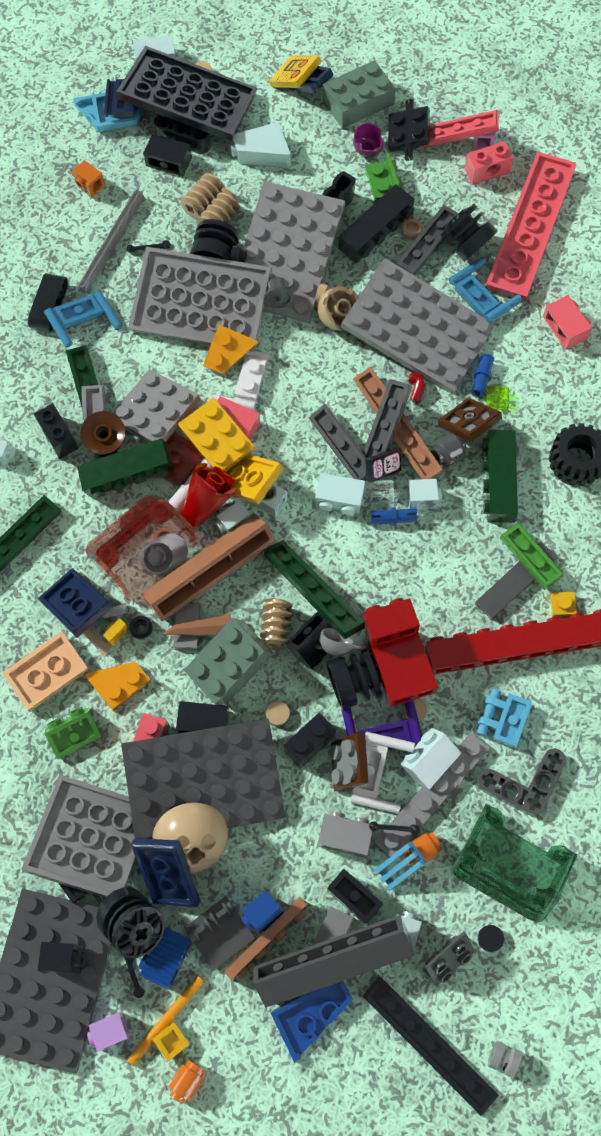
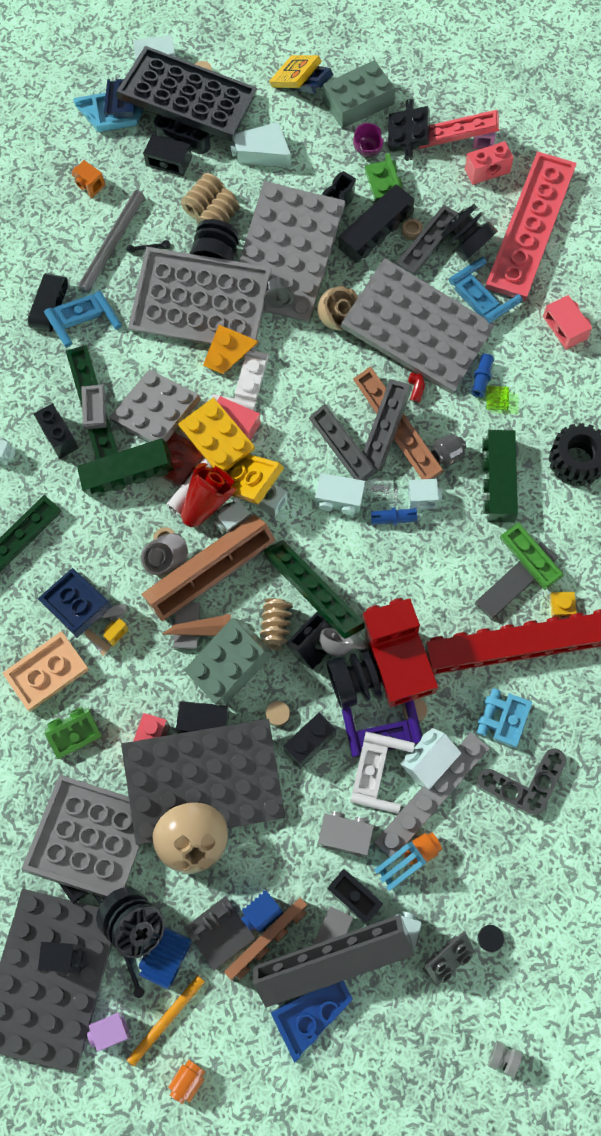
(96, 425): reddish brown dish -> none
(105, 546): clear red windscreen -> none
(118, 683): light orange wing -> none
(140, 620): black plate -> none
(166, 872): dark blue tile -> none
(170, 1041): yellow plate -> none
(238, 253): black plate -> none
(322, 288): tan tile -> none
(349, 762): piece -> none
(383, 464): tile -> none
(413, 829): black hinge -> none
(430, 1046): black tile -> none
(470, 419): reddish brown piece -> none
(512, 867): clear green windscreen -> none

